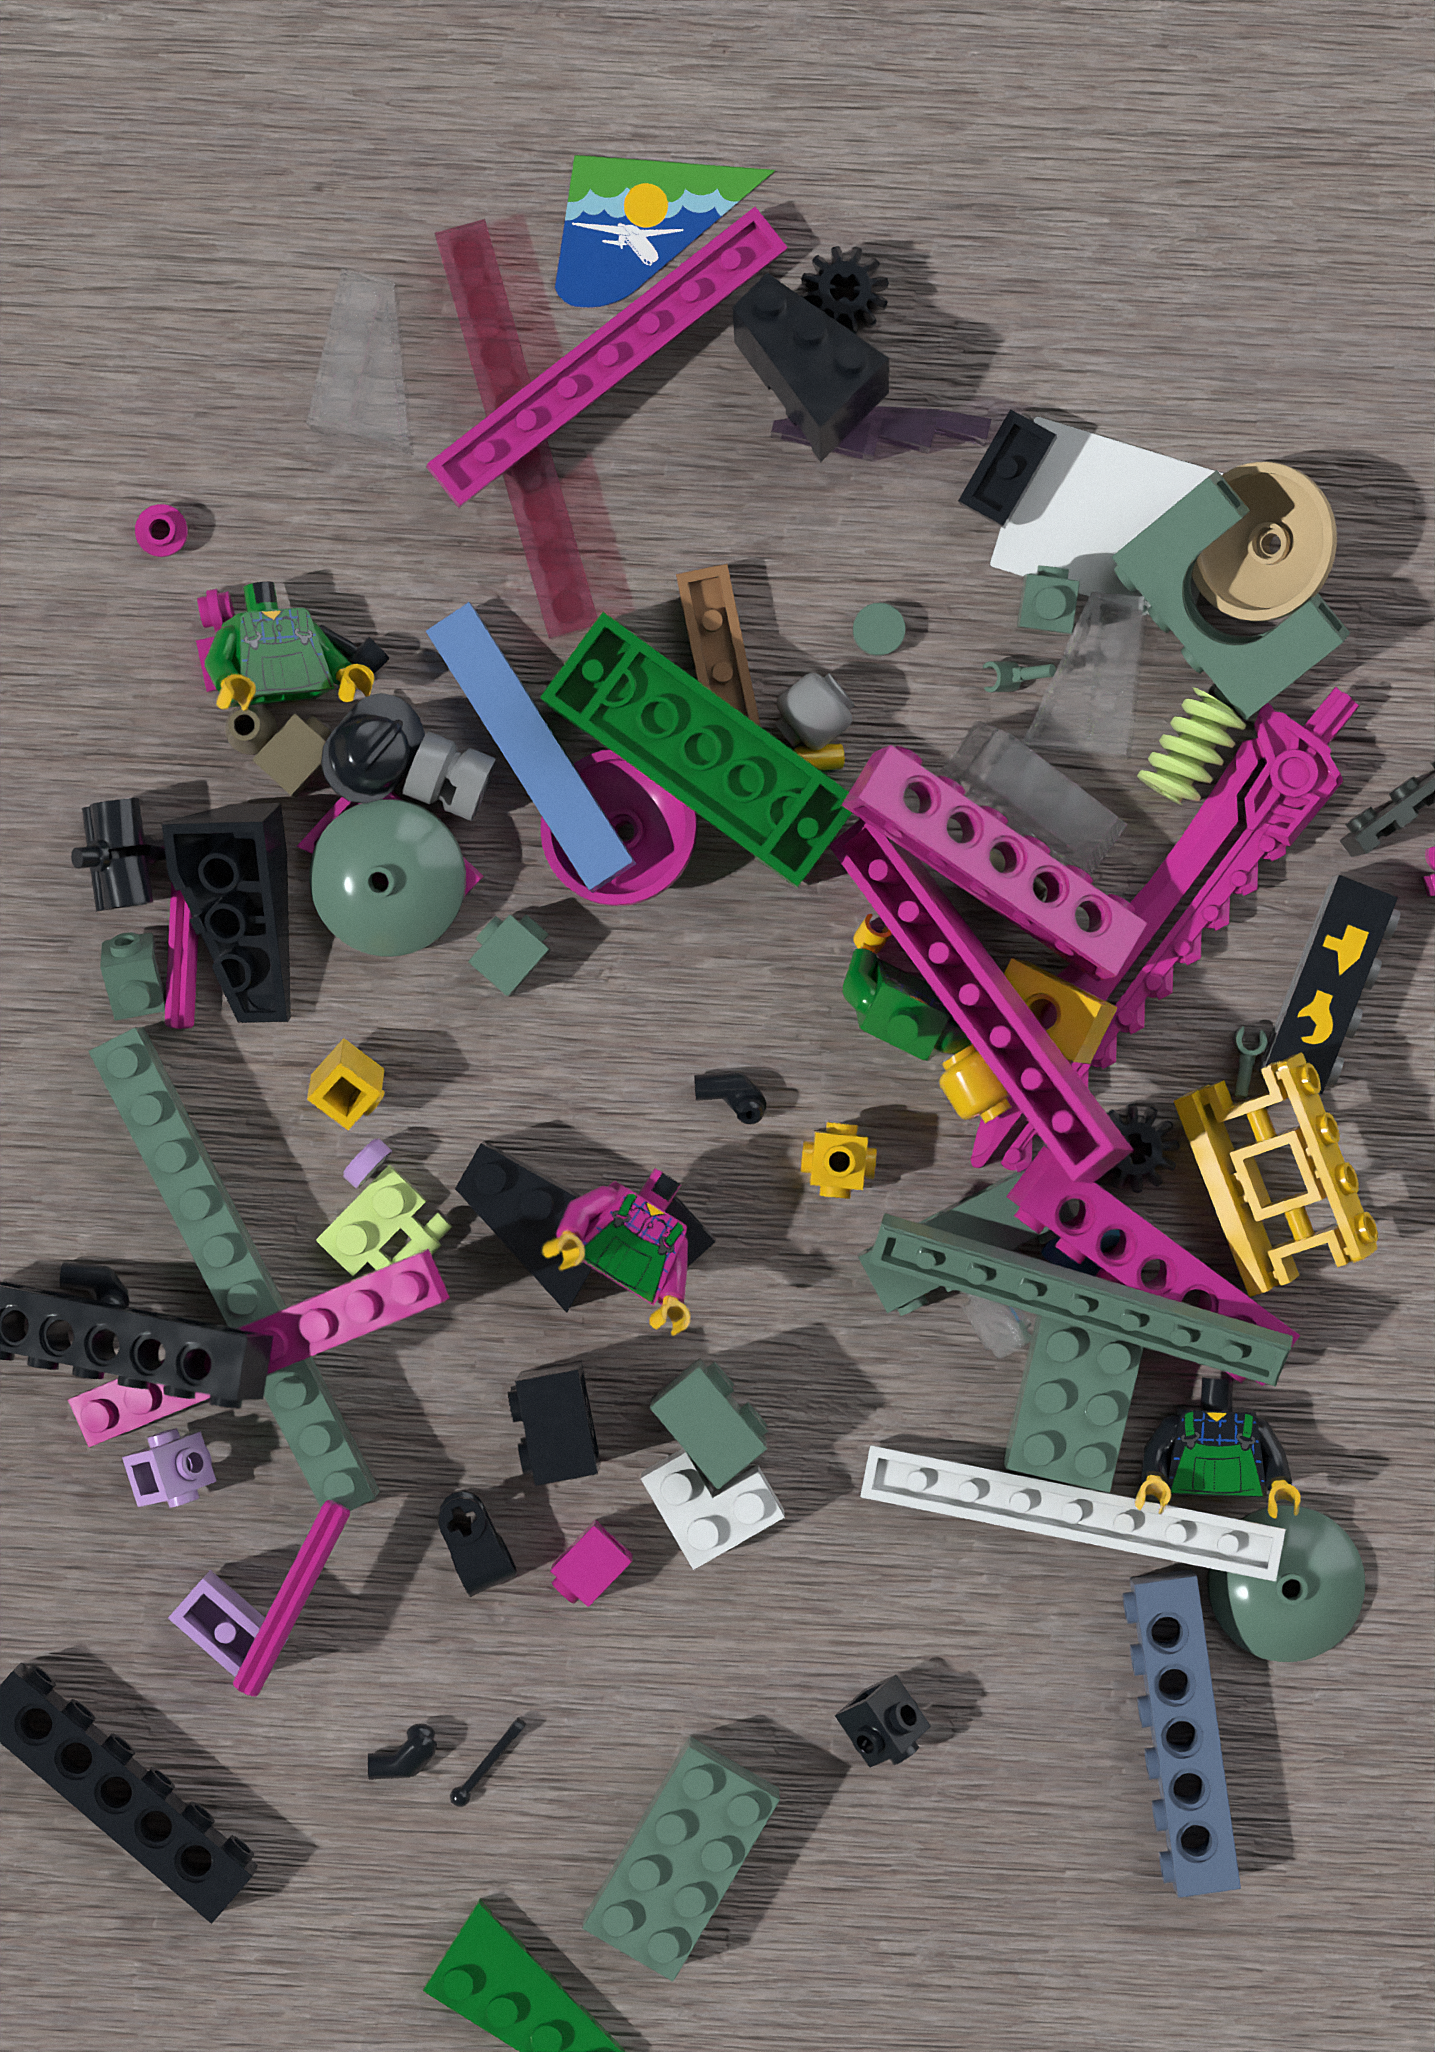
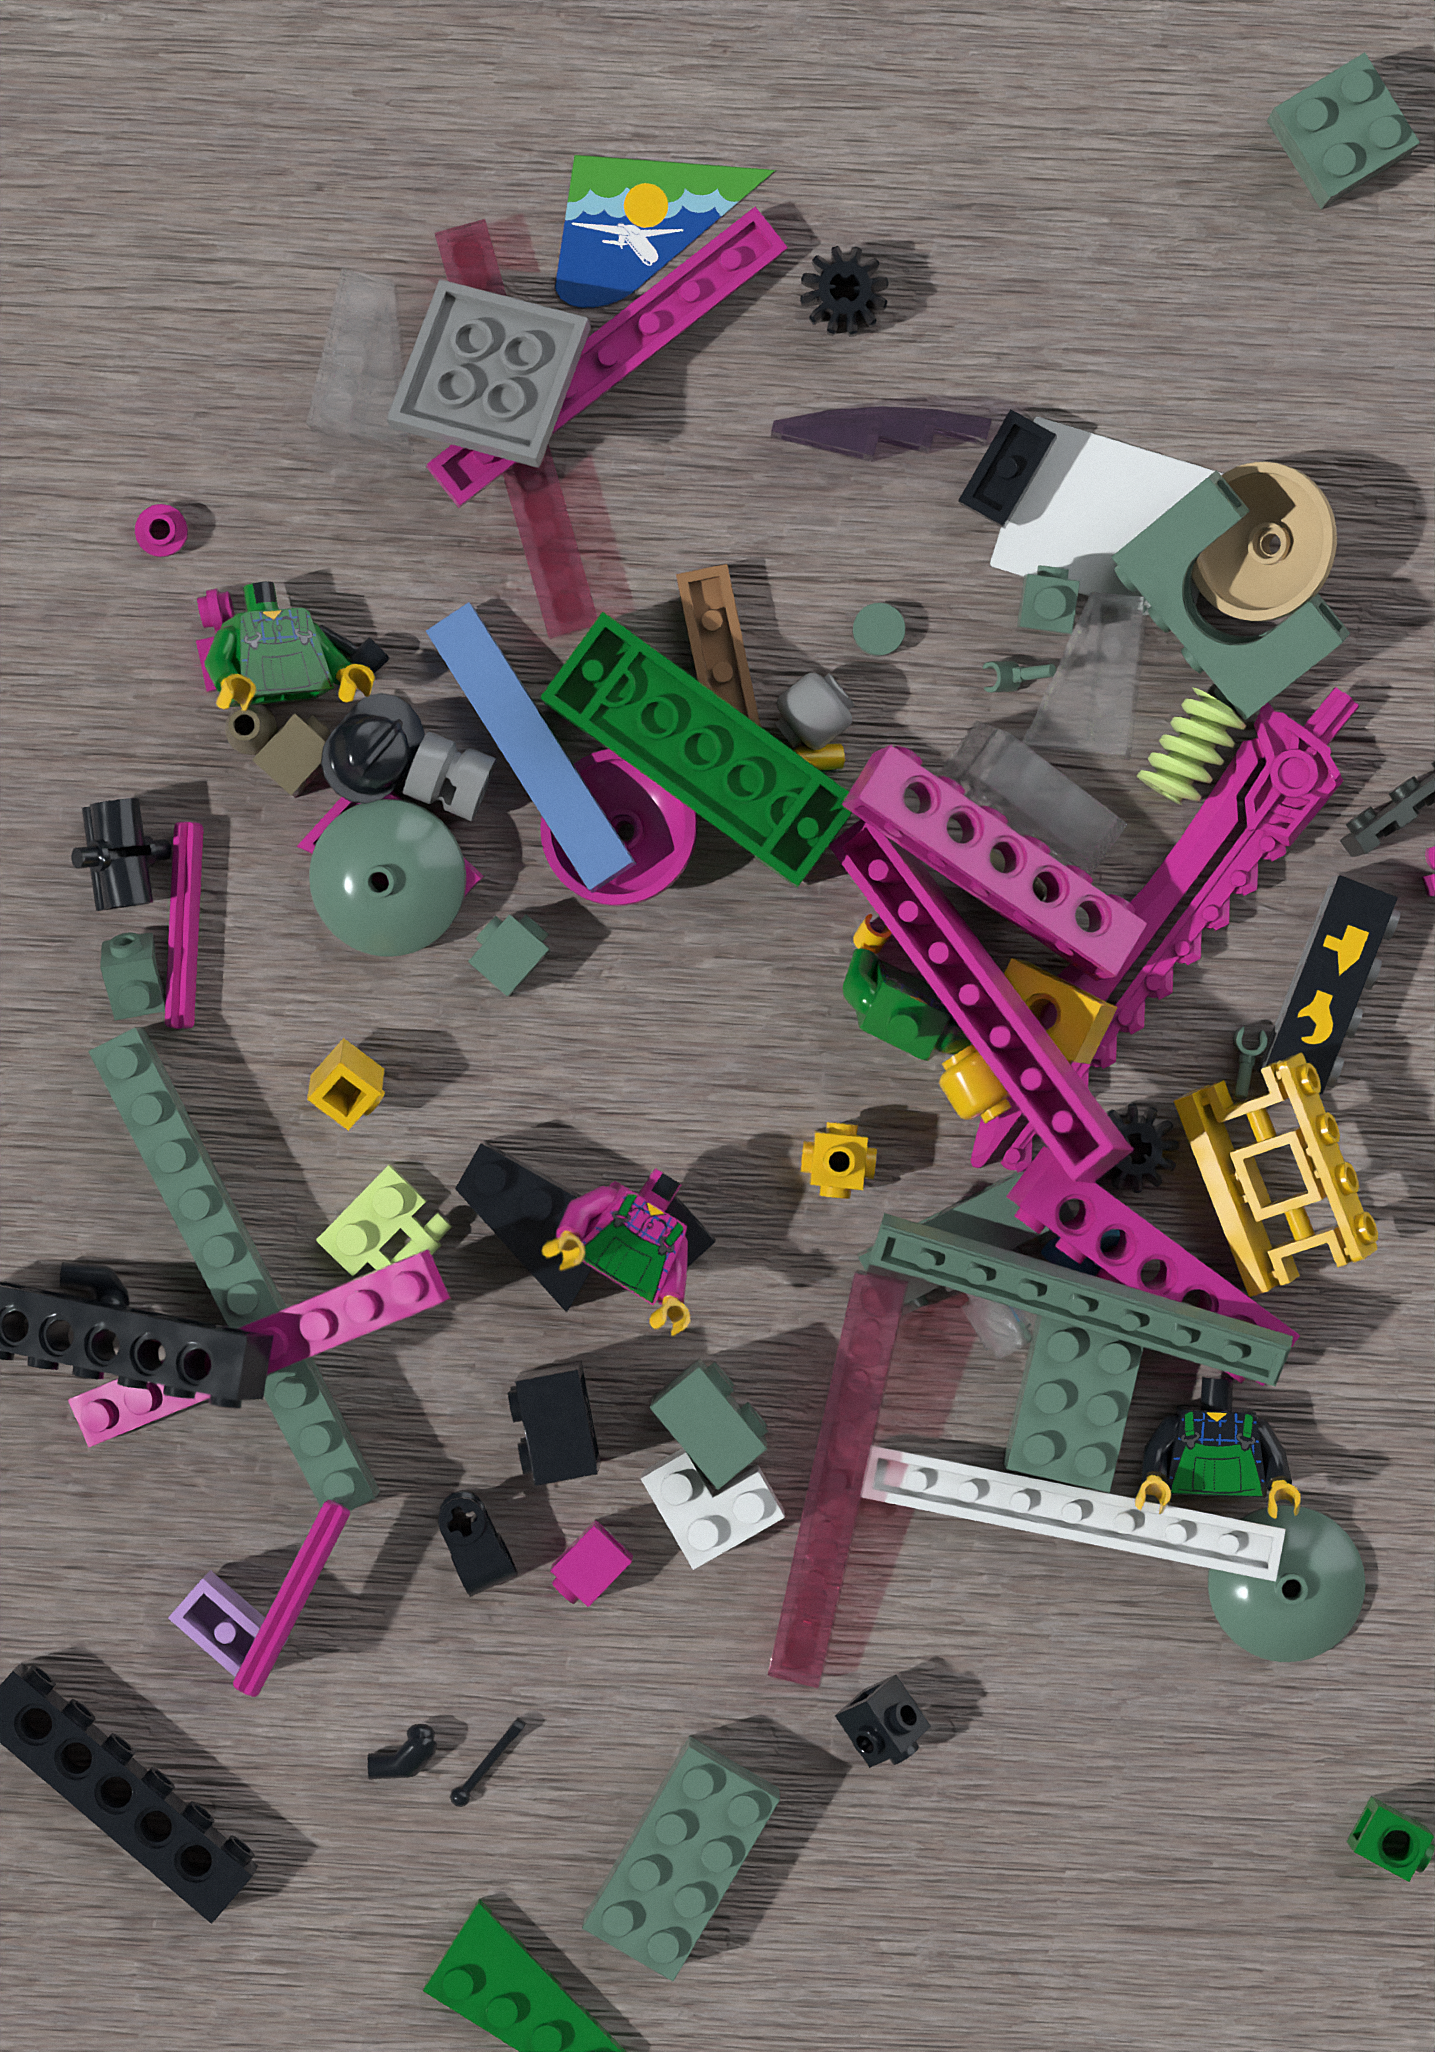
(169, 1469): lavender brick -> none
(236, 888): black wedge -> none
(366, 1163): lavender tile -> none
(489, 373): none -> light grey plate
(736, 1091): black arm -> none
(810, 362): black wedge -> none
(838, 1478): none -> clear pink plate
(1214, 1863): sand blue brick -> none
(1342, 130): none -> sand green brick
(1375, 1824): none -> green brick

